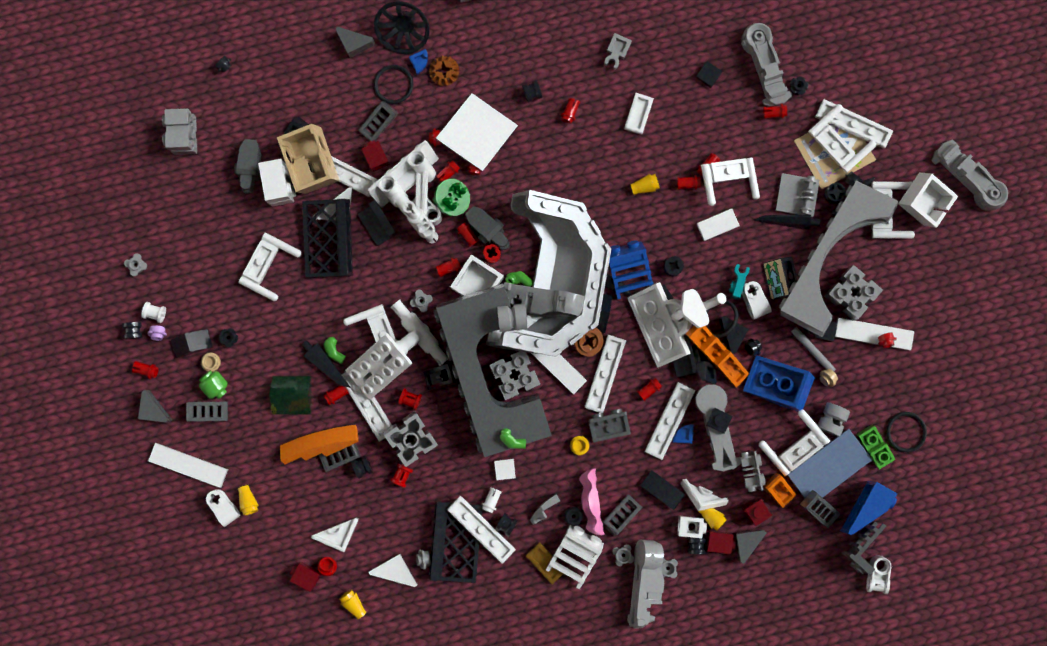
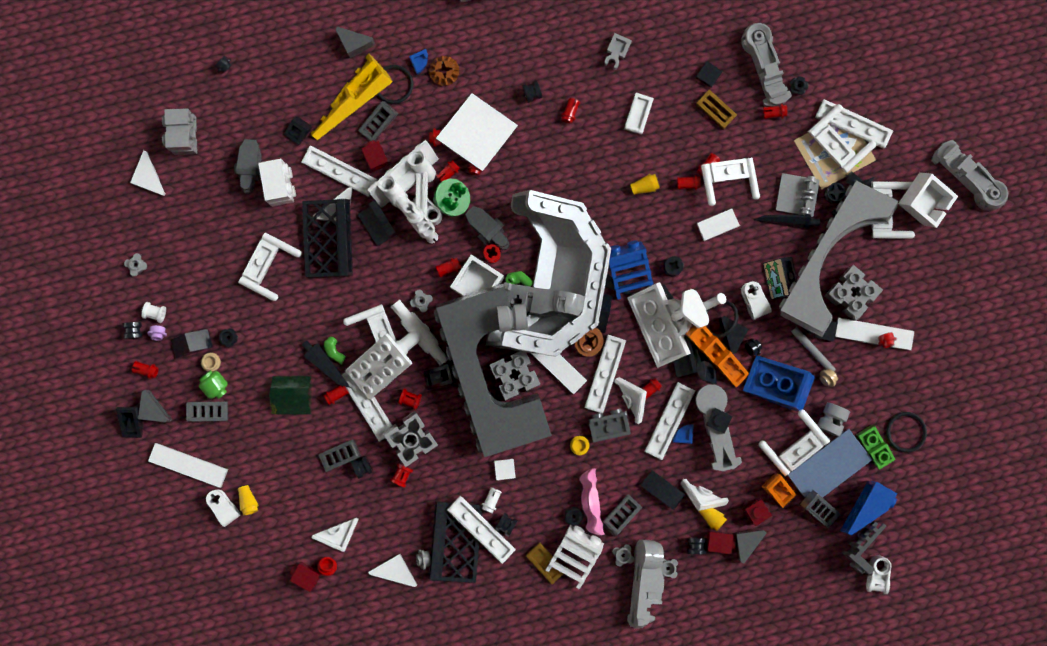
(129, 423): none -> black slope
(146, 176): none -> white tile
(310, 159): tan piece -> none
(320, 442): orange slope -> none
(353, 604): yellow cone -> none
(357, 92): none -> yellow wedge
(403, 25): black wheel -> none
(468, 234): red pin -> none
(510, 441): bright green arm -> none
(539, 513): light grey slope -> none
(633, 397): none -> white tile
(683, 530): white brick -> none
(704, 99): none -> pearl gold tile
(737, 286): teal plate -> none
(755, 460): light grey hinge -> none

